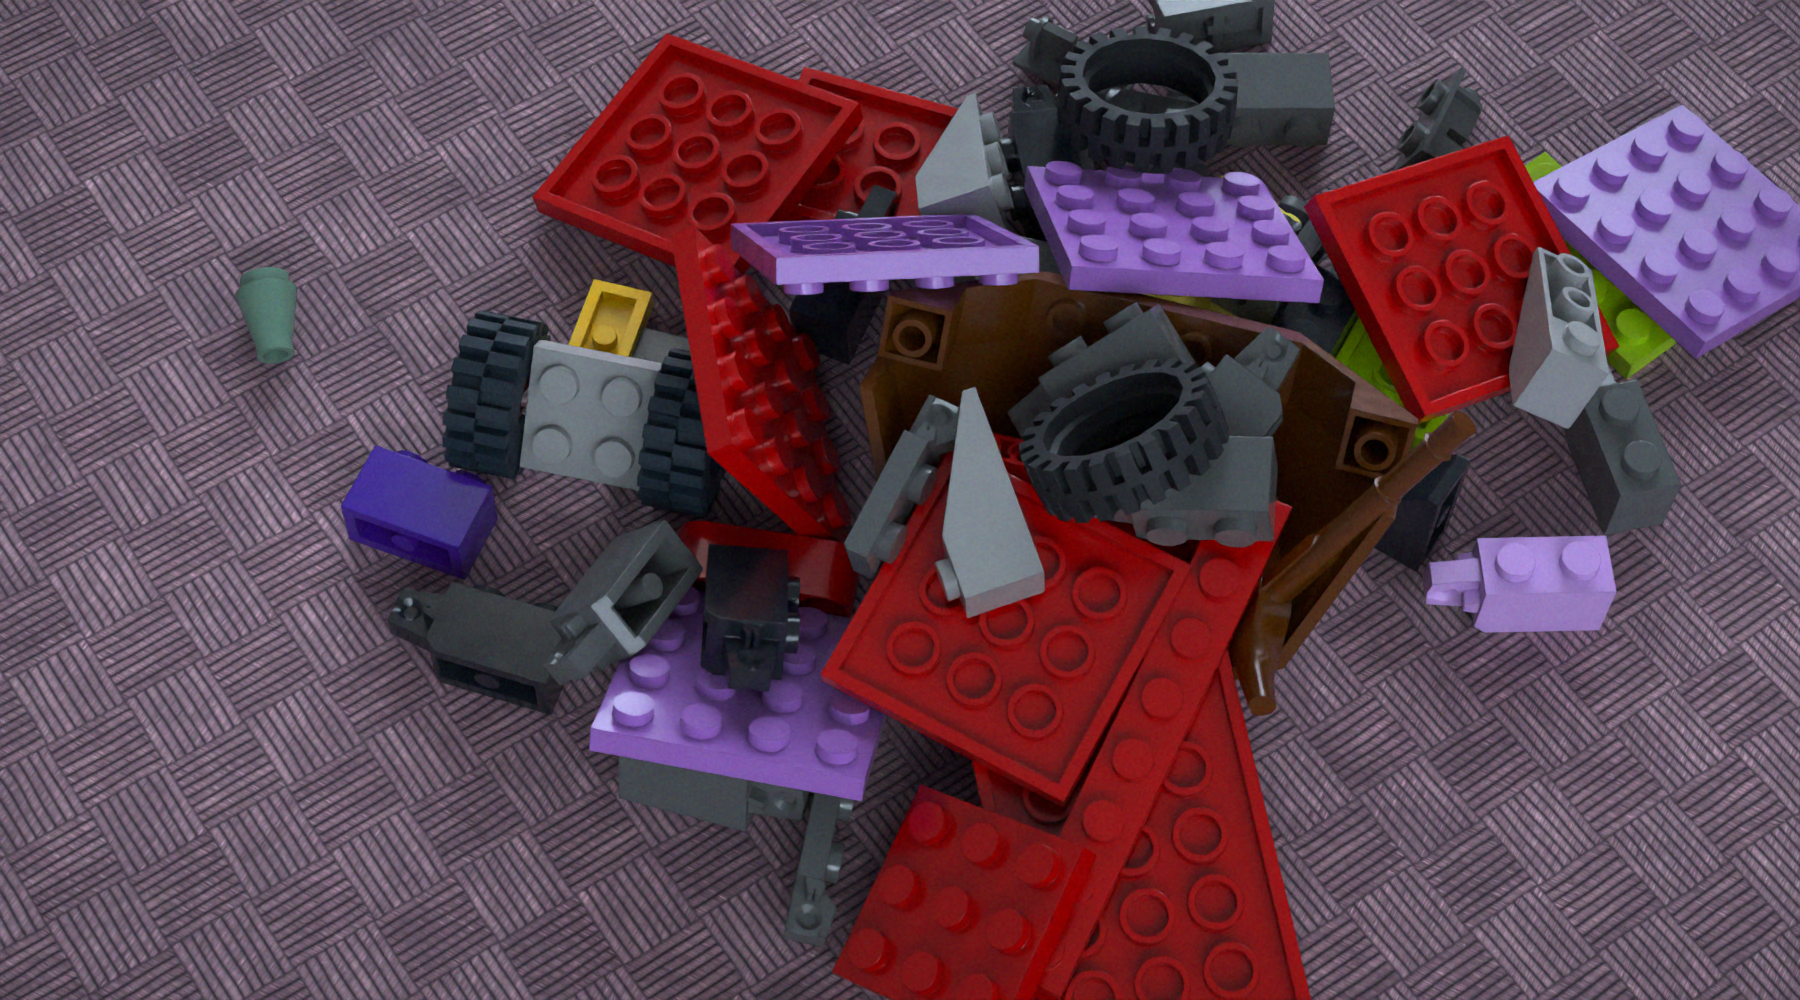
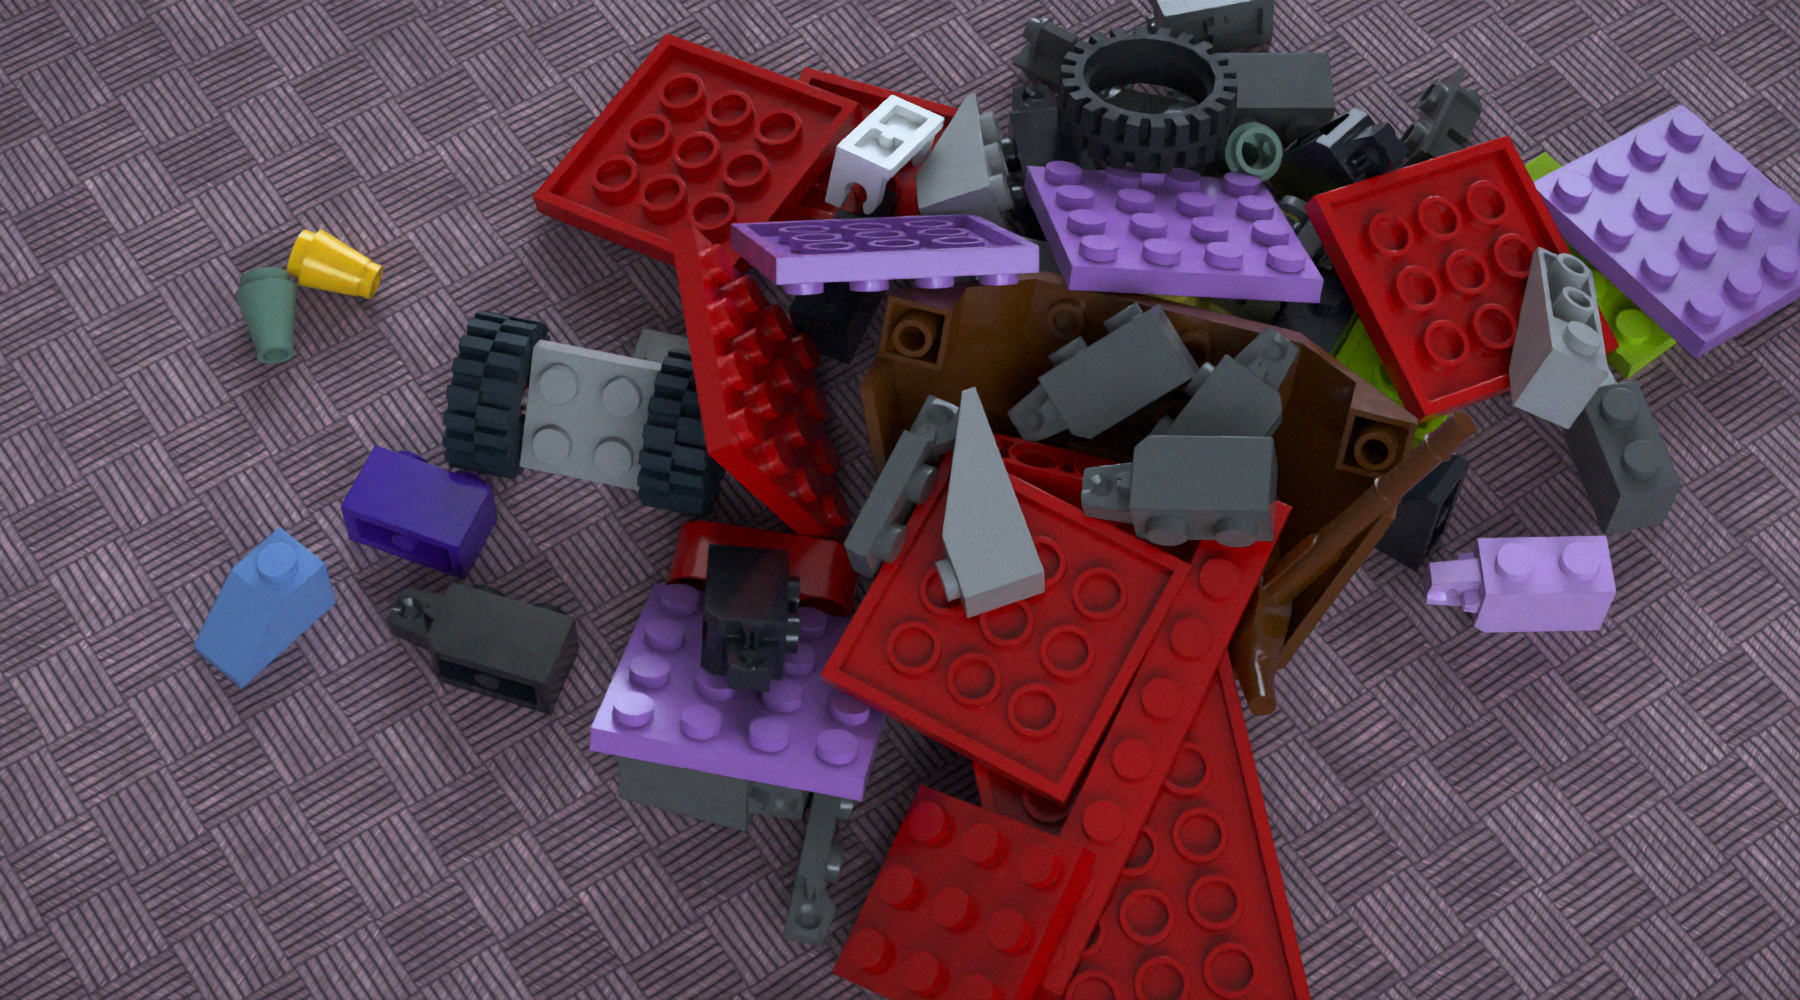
(264, 607): none -> medium blue slope
(332, 266): none -> yellow cone
(612, 318): yellow plate -> none
(621, 601): dark grey hinge -> none
(881, 149): none -> white hinge
(1182, 439): black tyre -> none
(1251, 150): none -> sand green cone
(1338, 155): none -> black hinge

